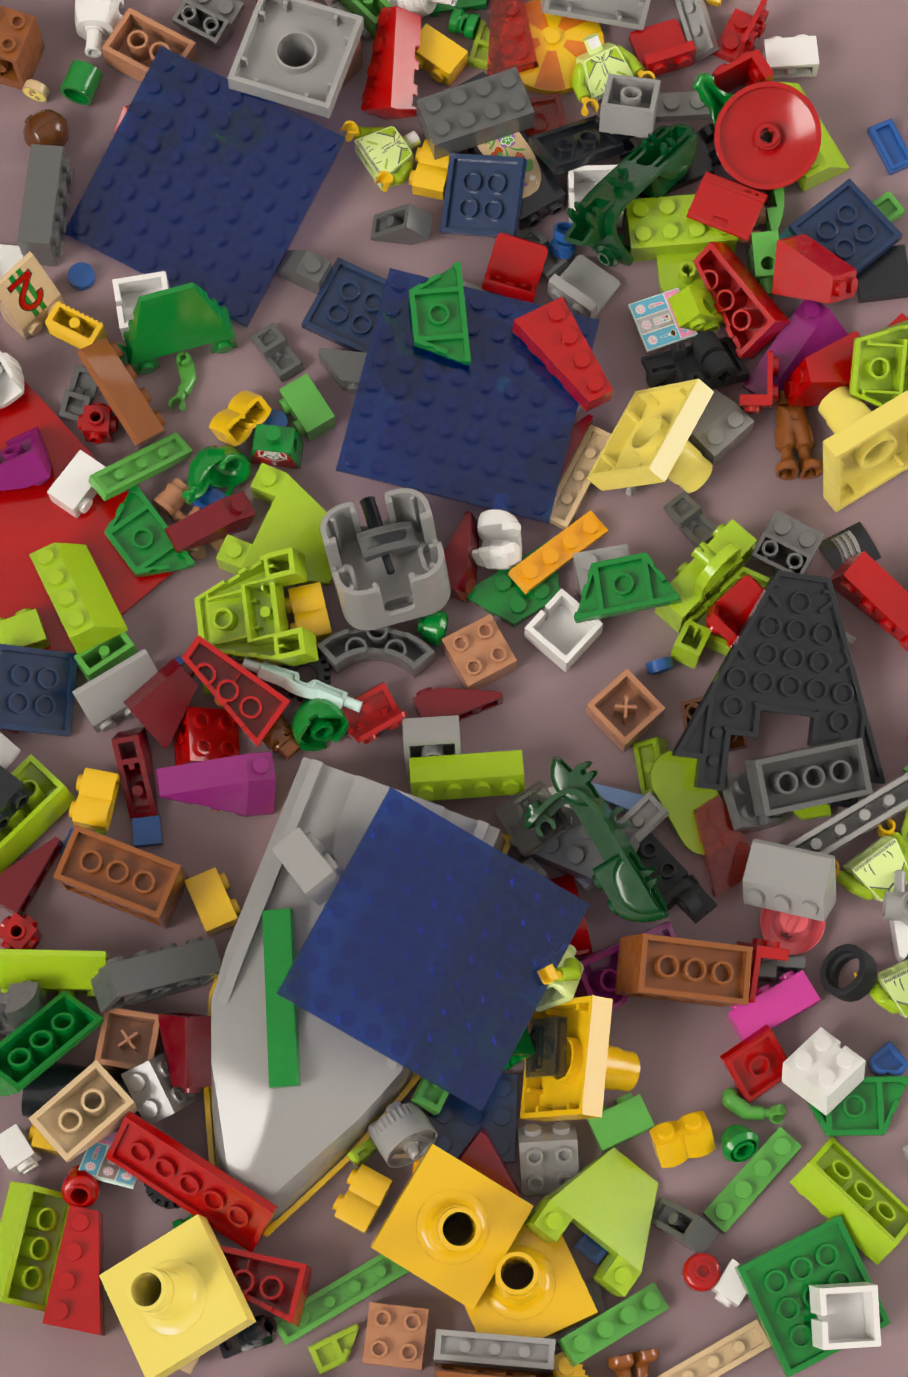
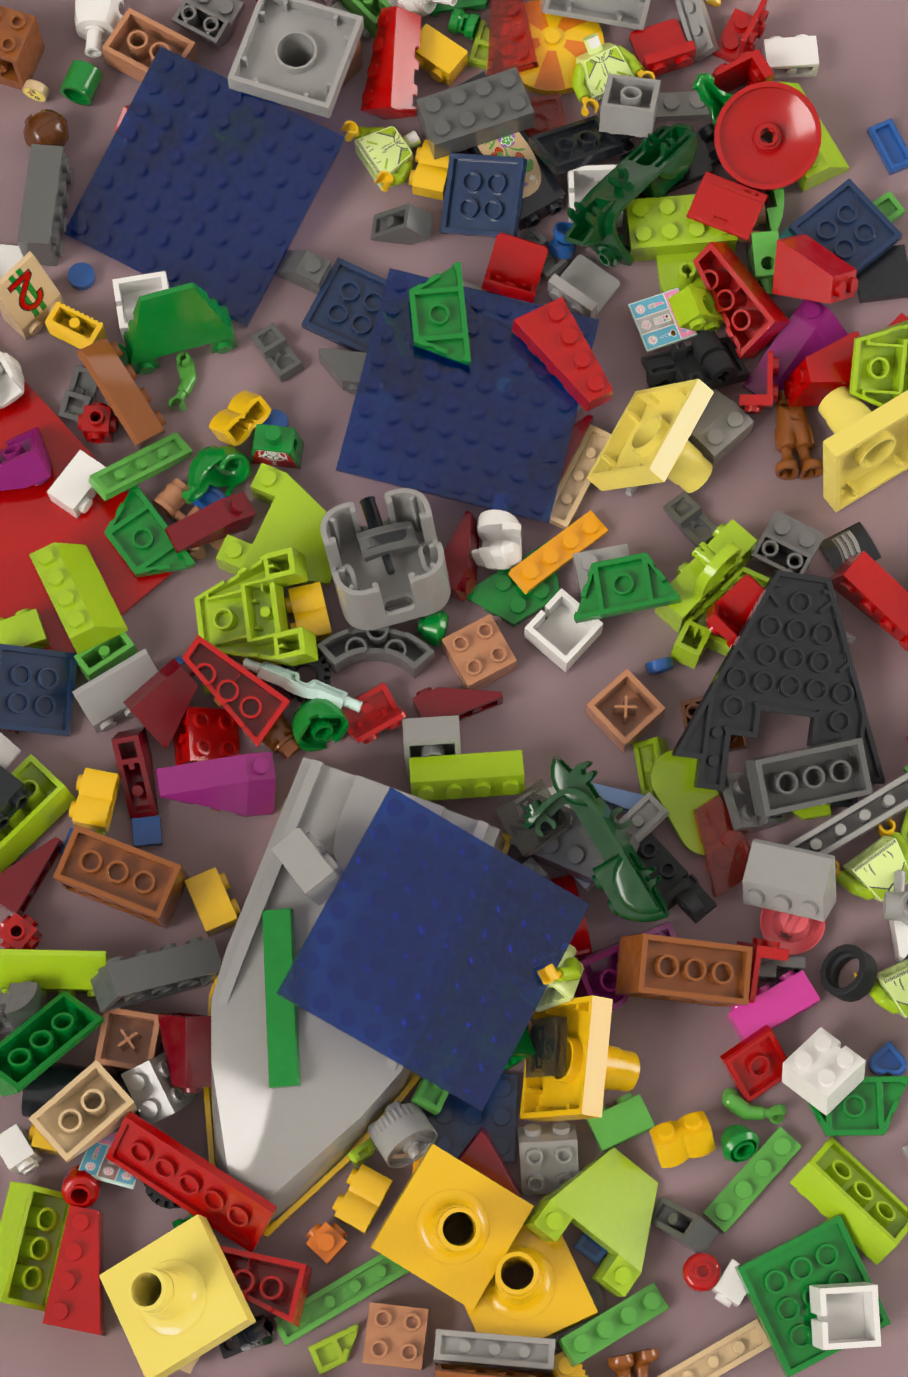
(307, 408): bright green brick -> none
(327, 1241): none -> orange brick

